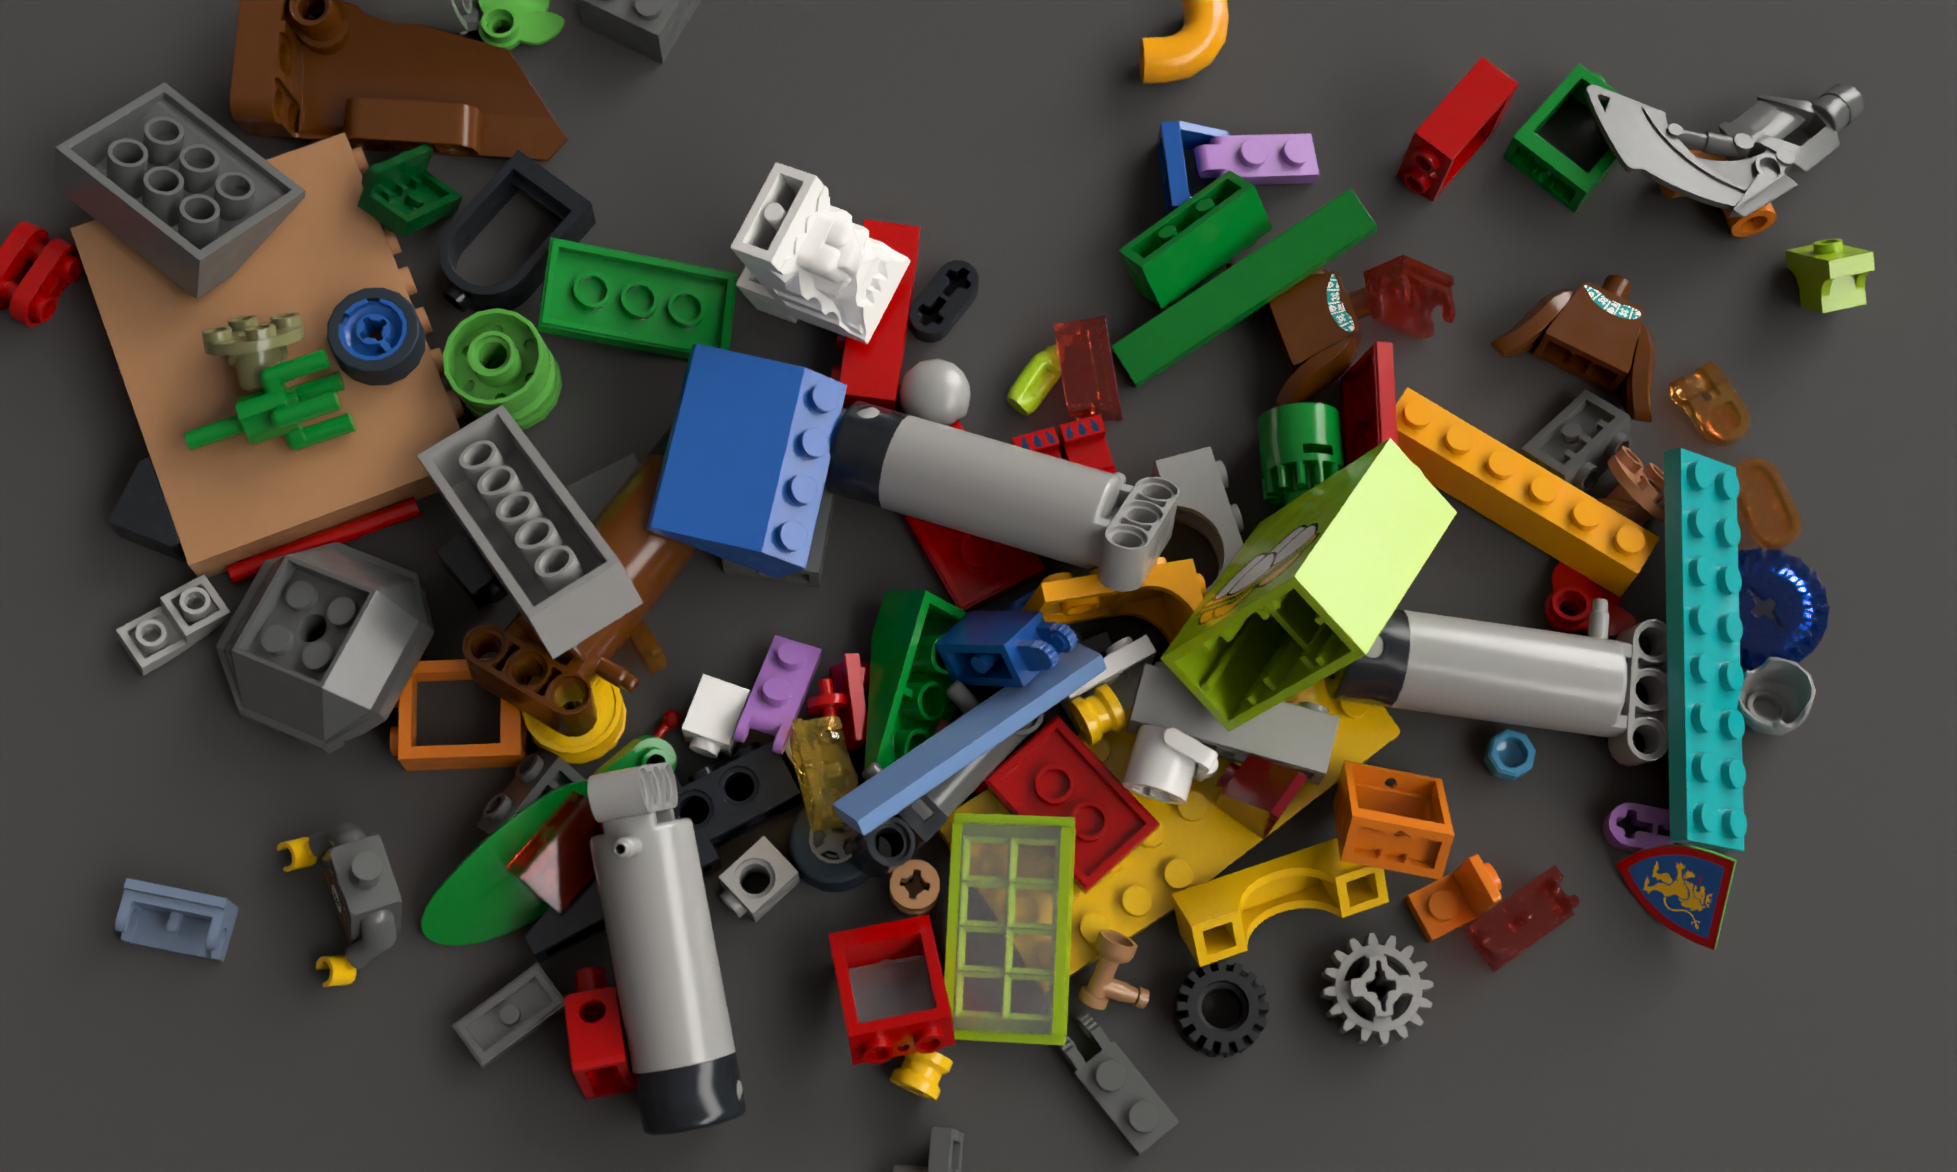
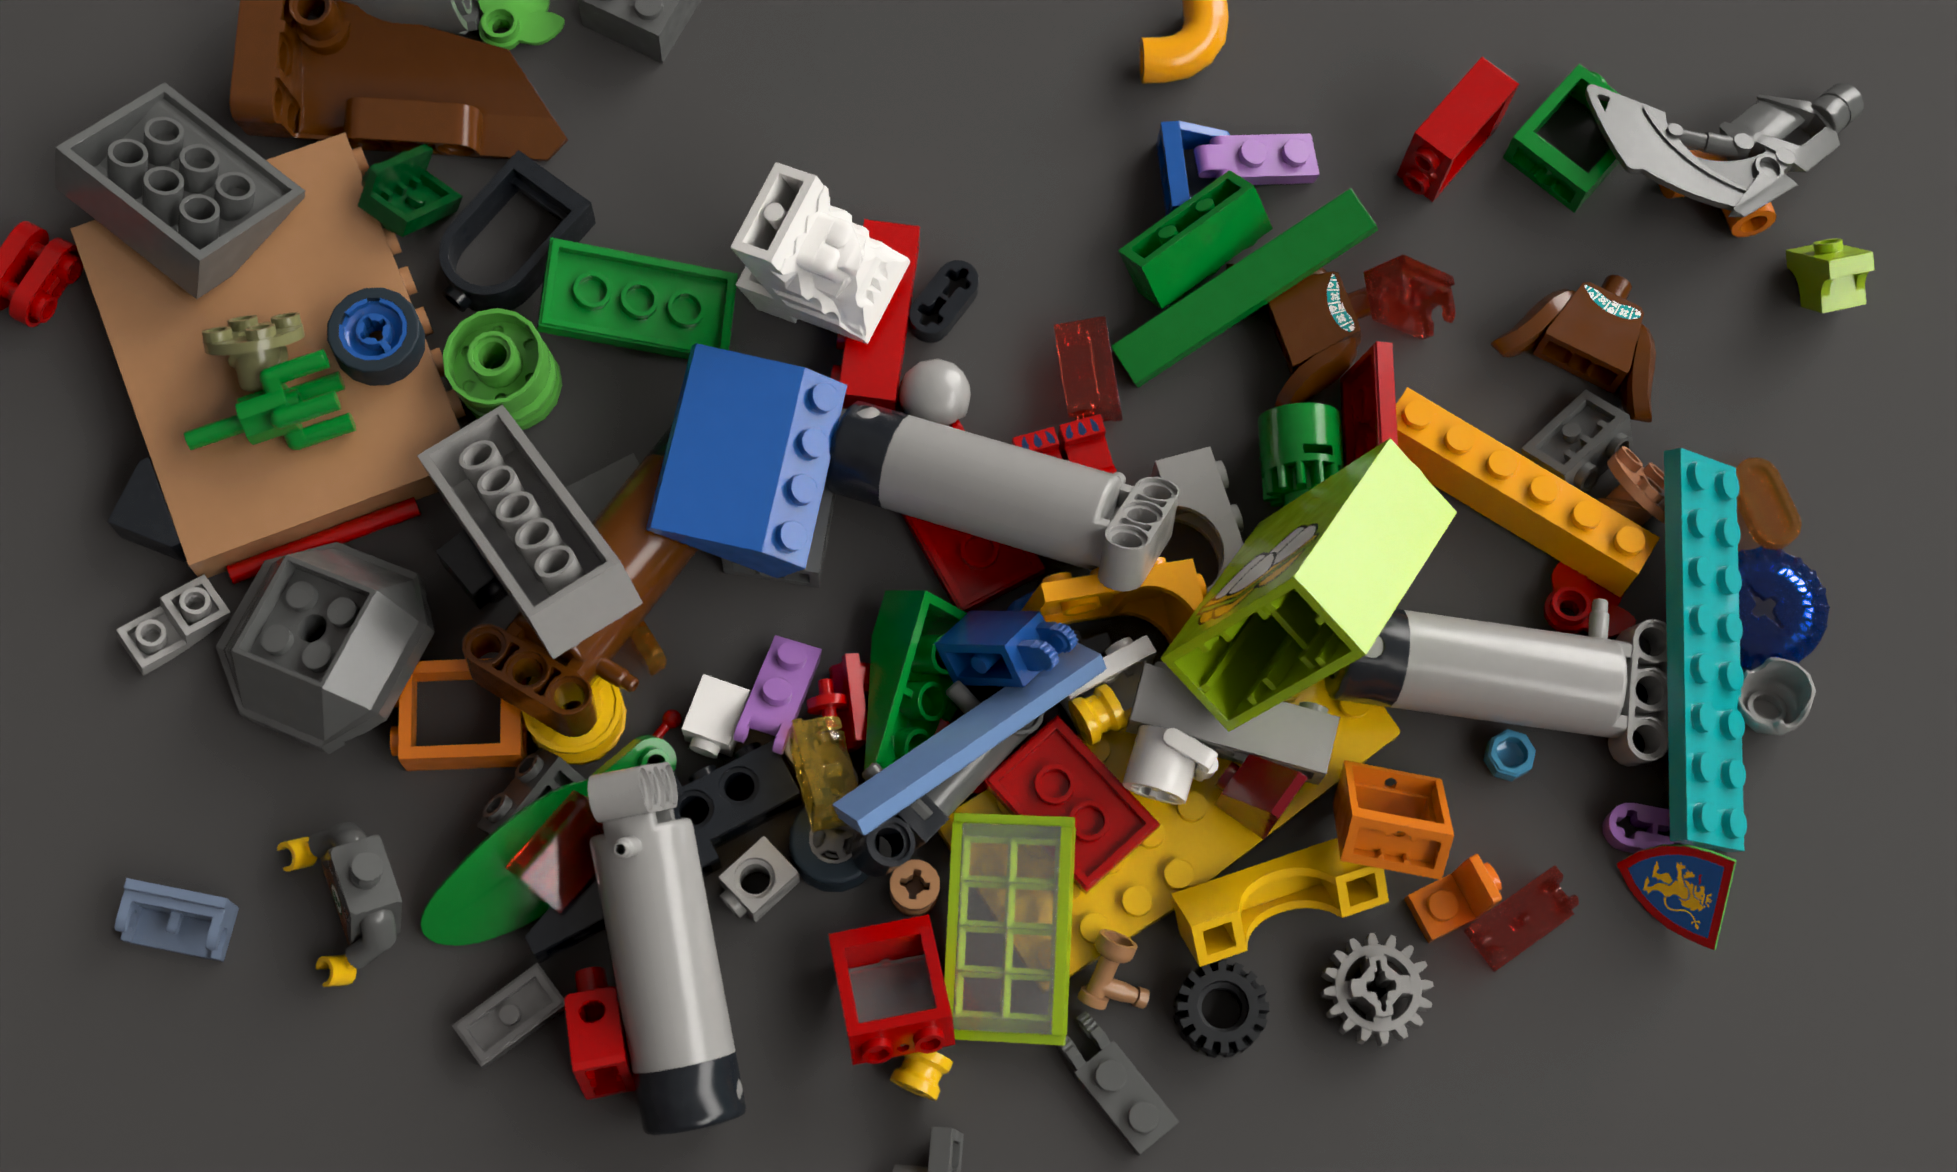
(1035, 381): lime piece -> none
(1720, 419): clear orange plate -> none

